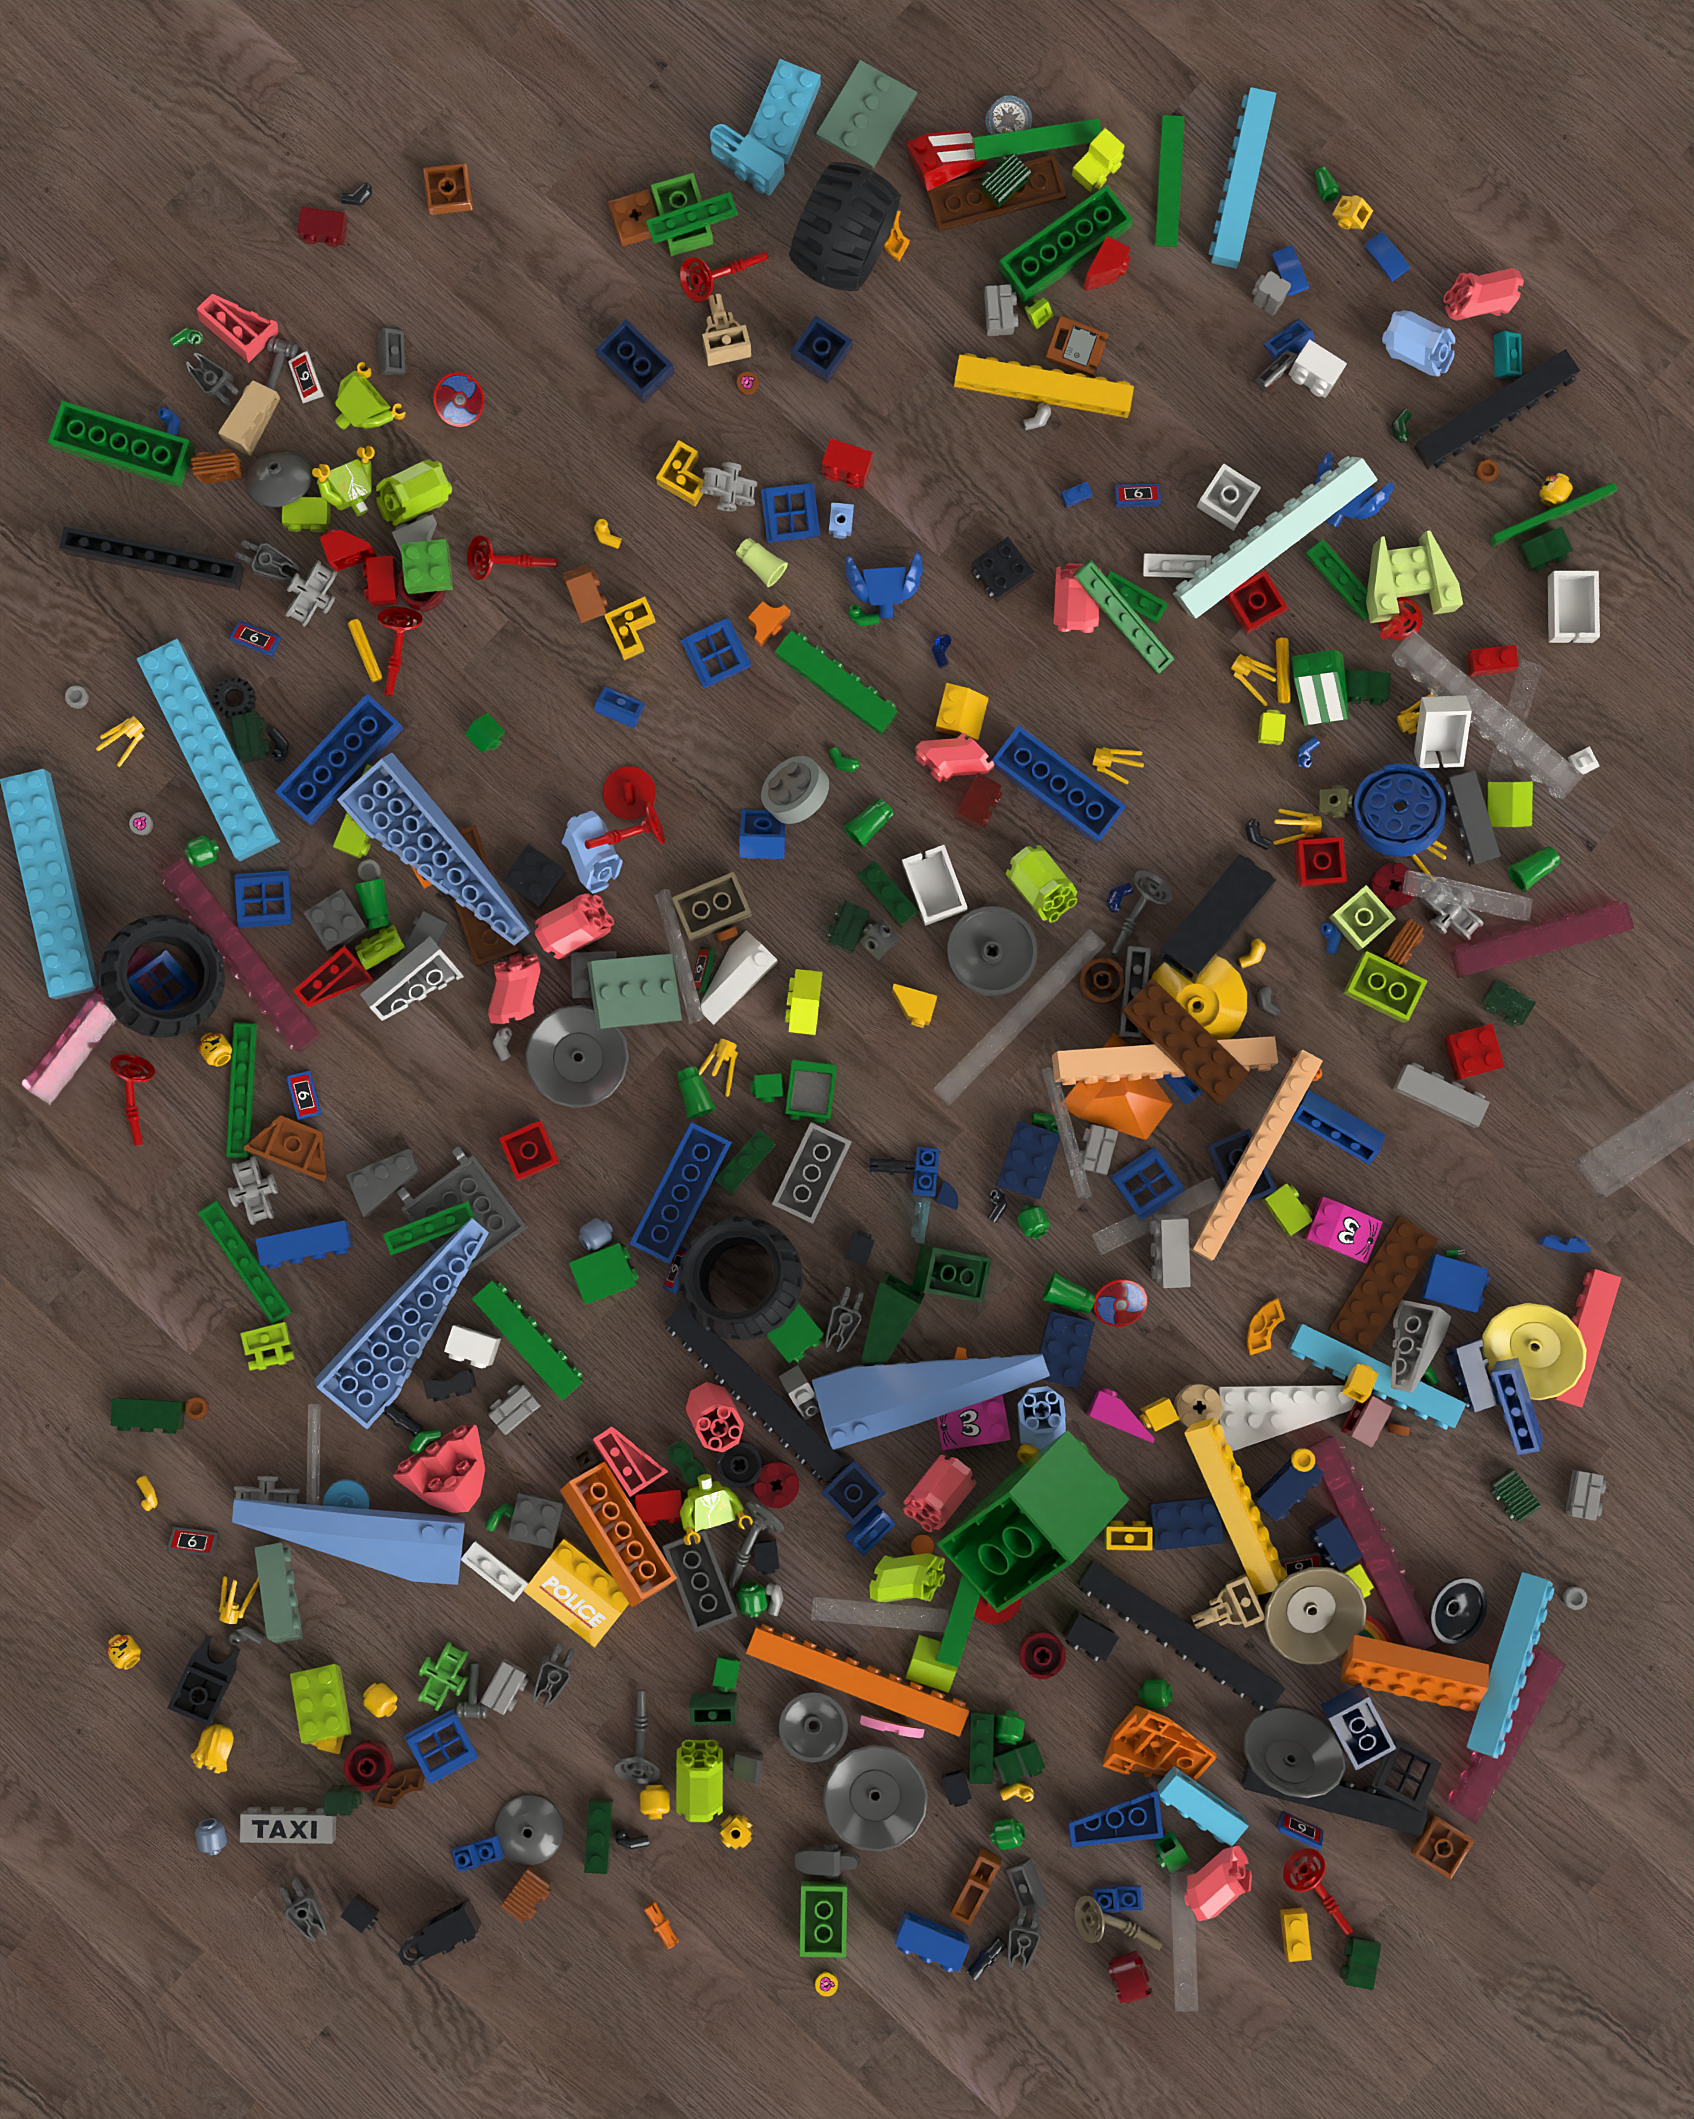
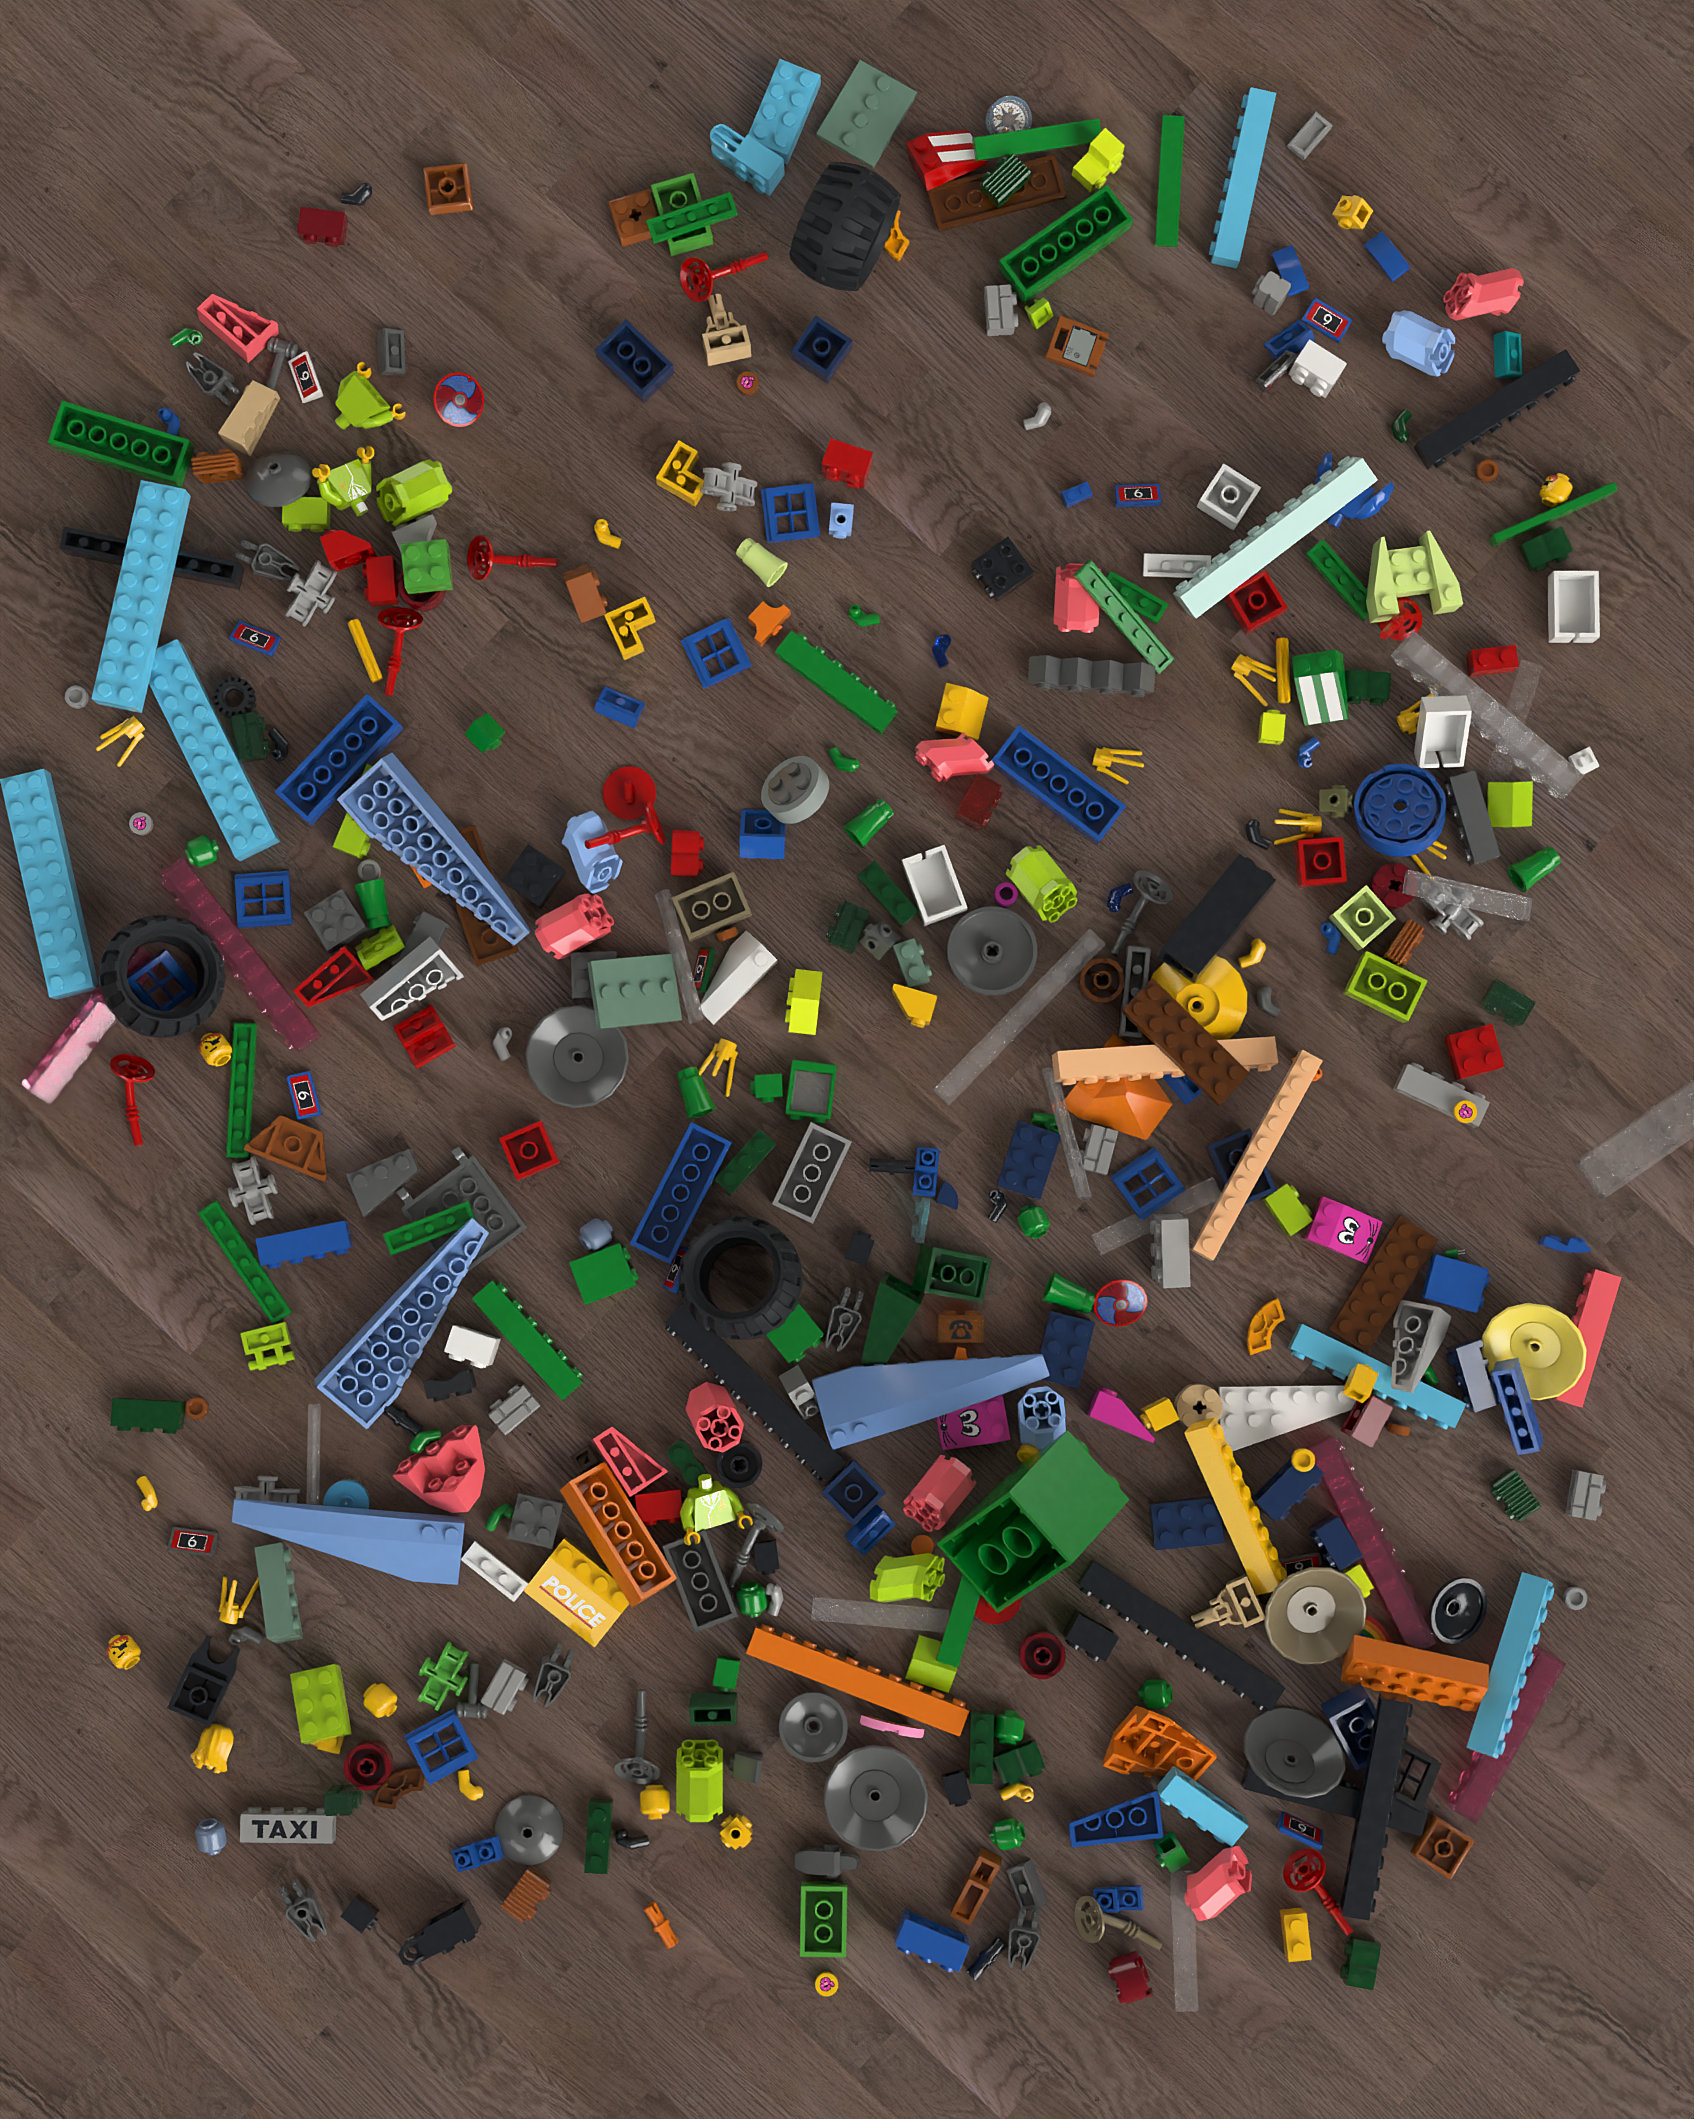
(141, 596): none -> medium azure brick
(424, 1036): none -> red slope
(470, 1791): none -> yellow arm
(514, 988): coral brick -> none
(685, 853): none -> red brick
(789, 1481): dark red brick -> none
(884, 585): blue torso -> none
(911, 964): none -> sand green brick
(960, 1328): none -> clear orange brick
(1005, 895): none -> magenta brick
(1043, 385): yellow brick -> none
(1098, 676): none -> dark grey brick
(1108, 265): red slope -> none
(1127, 1537): yellow brick -> none
(1309, 136): none -> light grey tile
(1326, 320): none -> slope
(1327, 186): green cone -> none
(1339, 1127): blue brick -> none
(1374, 1805): none -> black brick
(1465, 1111): none -> yellow tile
(1541, 940): clear pink brick -> none

